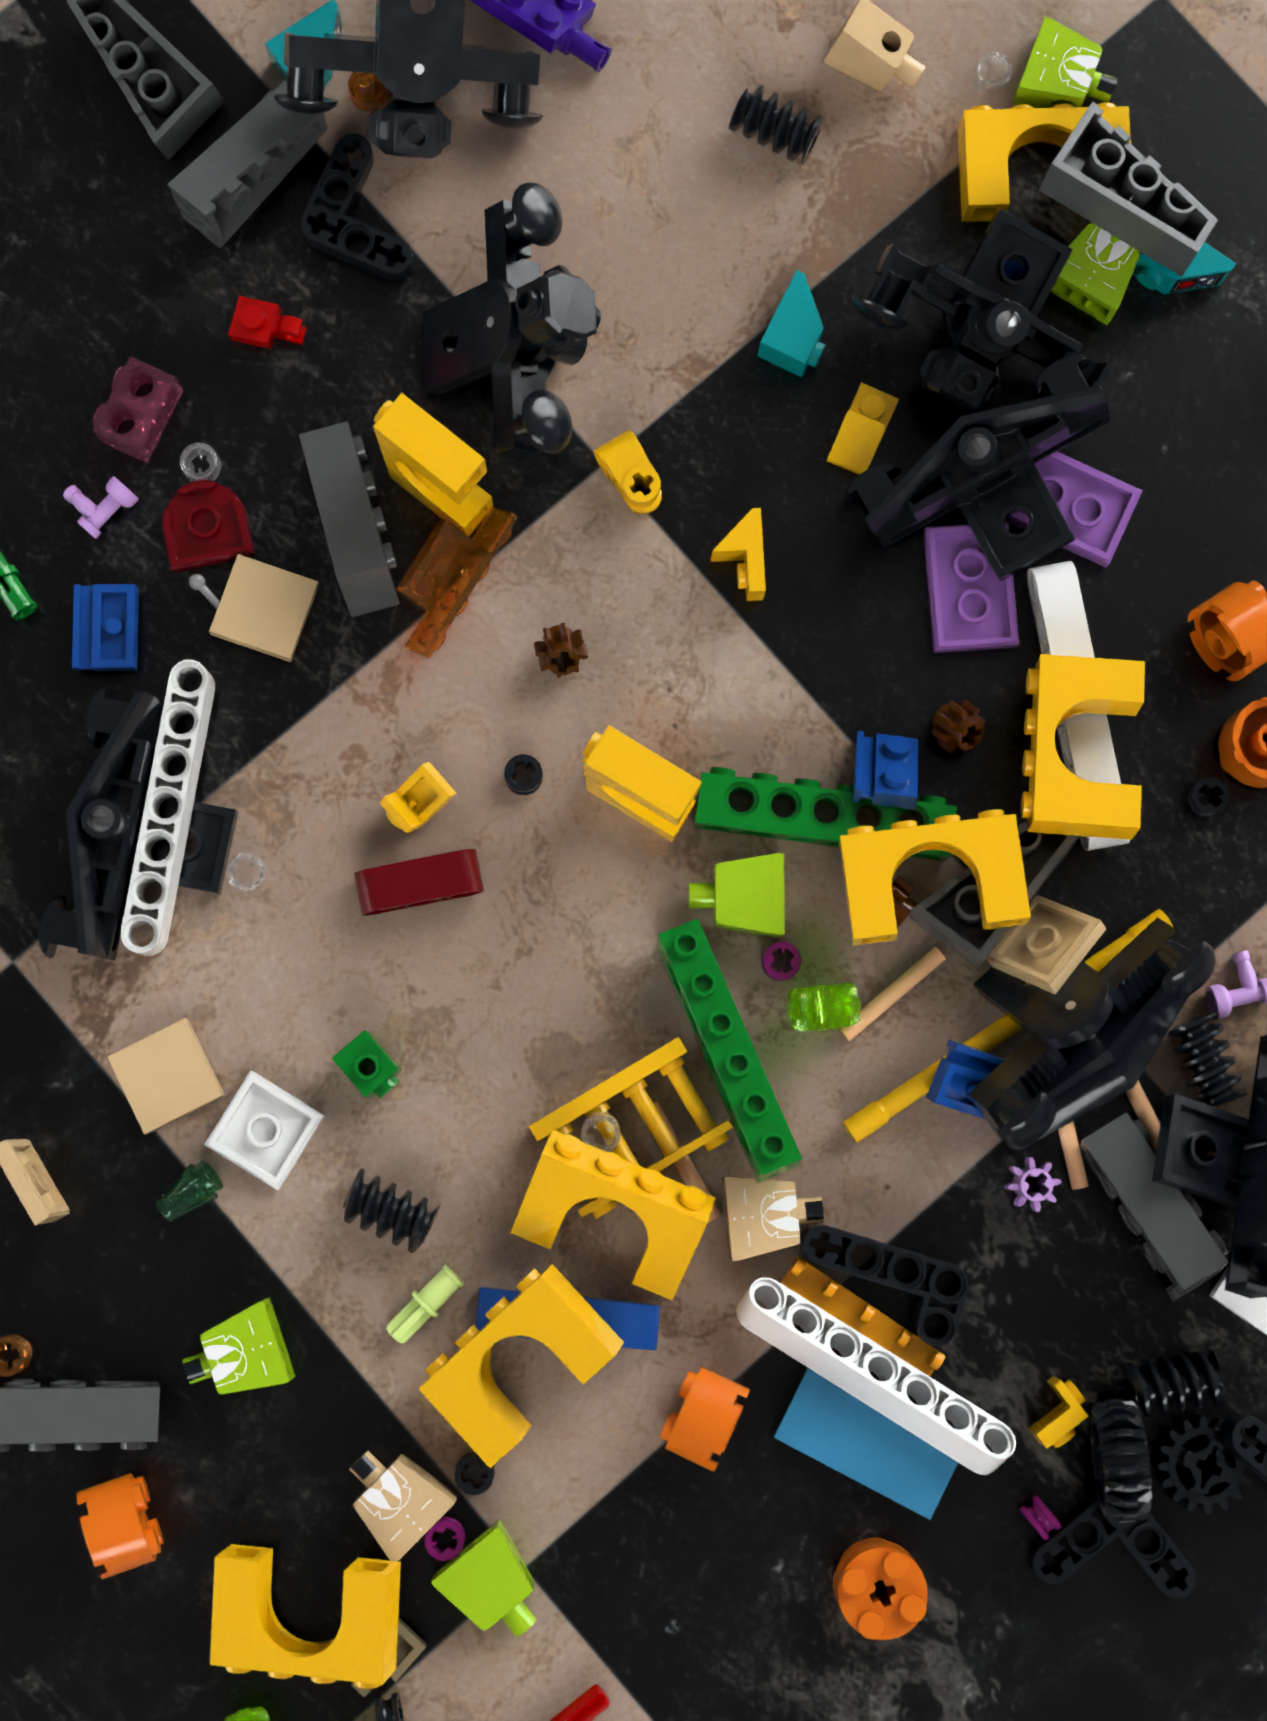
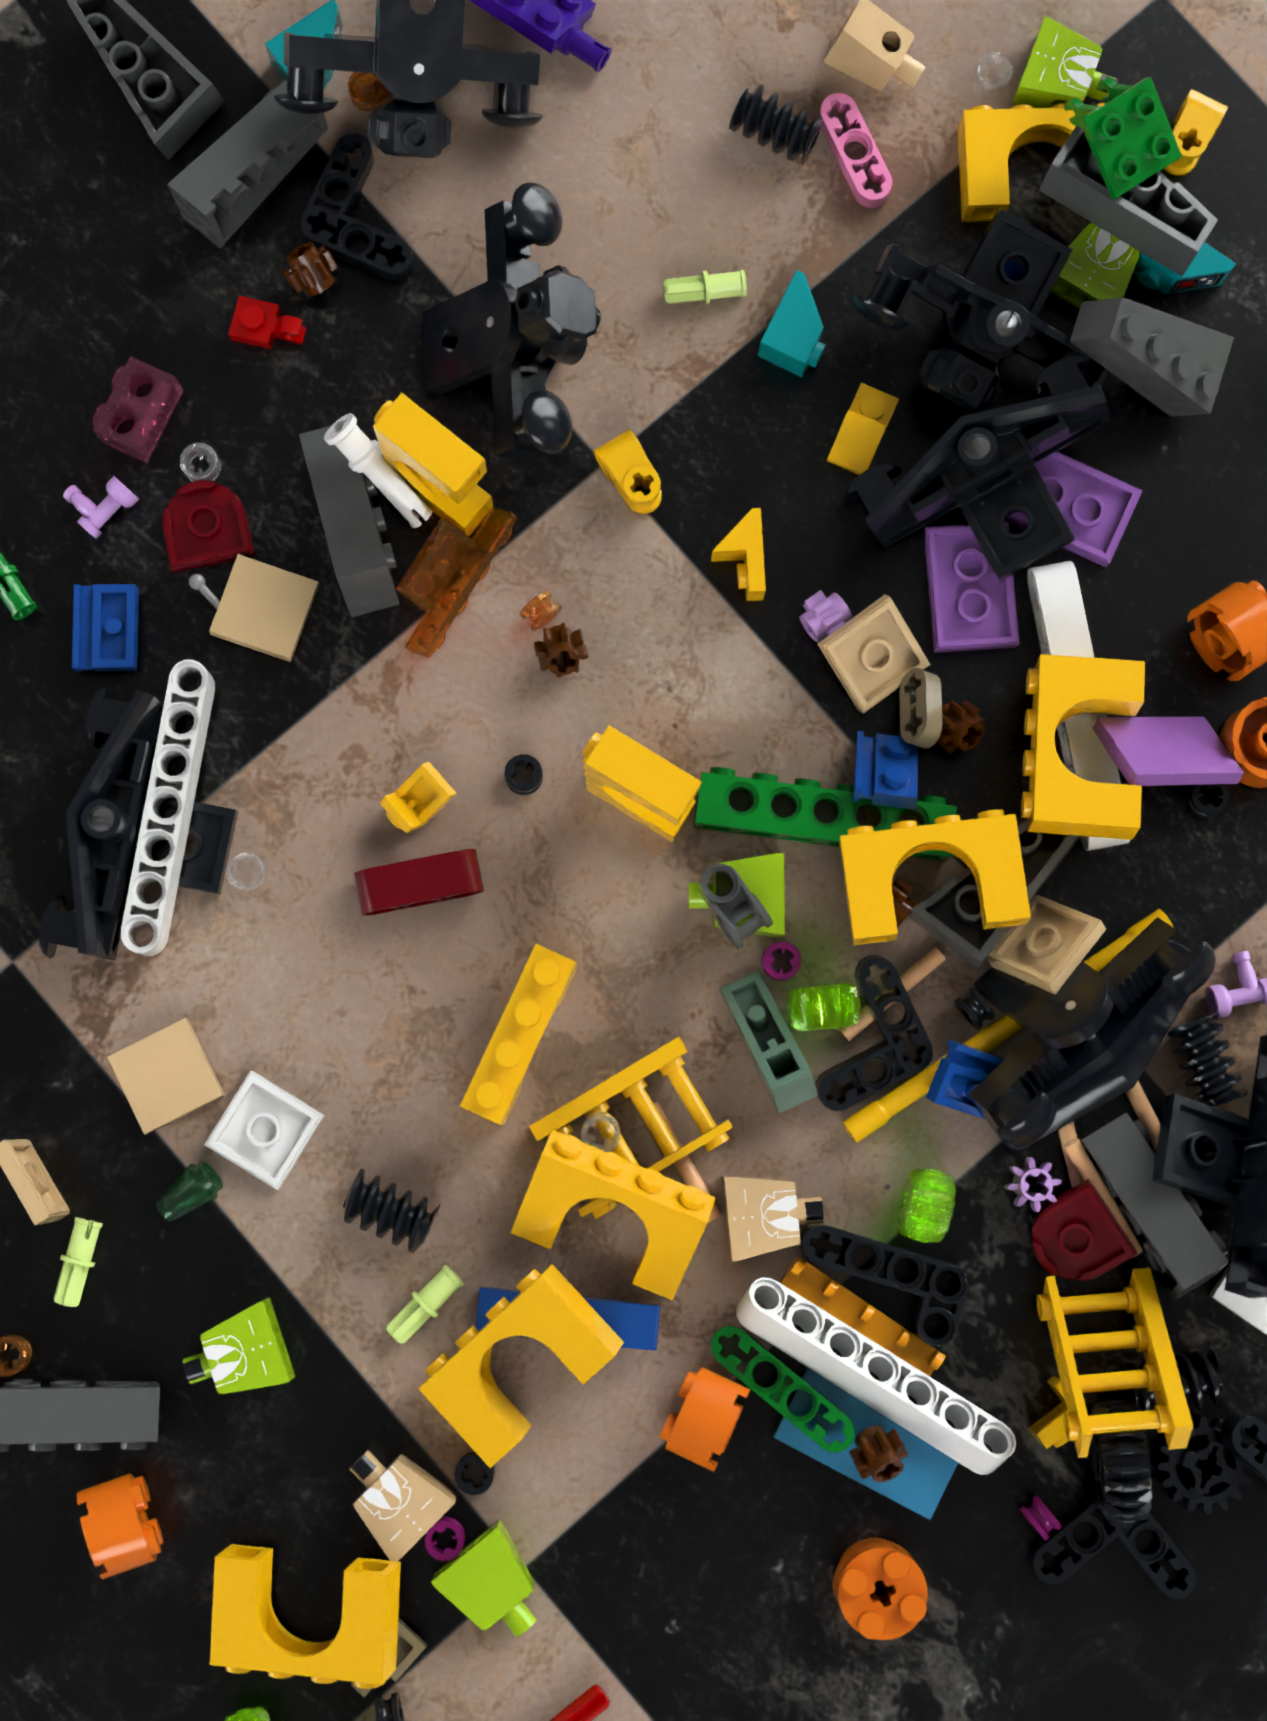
(77, 1262): none -> yellowish green axle
(310, 269): none -> reddish brown gear
(366, 457): none -> white pin
(368, 1065): green brick -> none
(519, 1034): none -> yellow arch
(540, 610): none -> clear orange bush
(705, 287): none -> yellowish green axle
(728, 1051): green brick -> none
(734, 906): none -> dark grey piece
(769, 1042): none -> sand green slope
(778, 1394): none -> green beam
(824, 615): none -> lavender gear
(856, 132): none -> bright pink beam
(873, 653): none -> tan tile
(878, 1453): none -> reddish brown gear
(888, 1051): none -> black beam
(920, 708): none -> dark tan beam
(927, 1205): none -> clear neon green gear
(975, 1009): none -> black bush
(1079, 1235): none -> dark red tile
(1087, 1170): none -> light nougat bar
(1126, 133): none -> green plate
(1148, 1336): none -> yellow fence
(1155, 353): none -> dark grey wedge
(1167, 751): none -> medium lavender tile
(1194, 129): none -> yellow piece

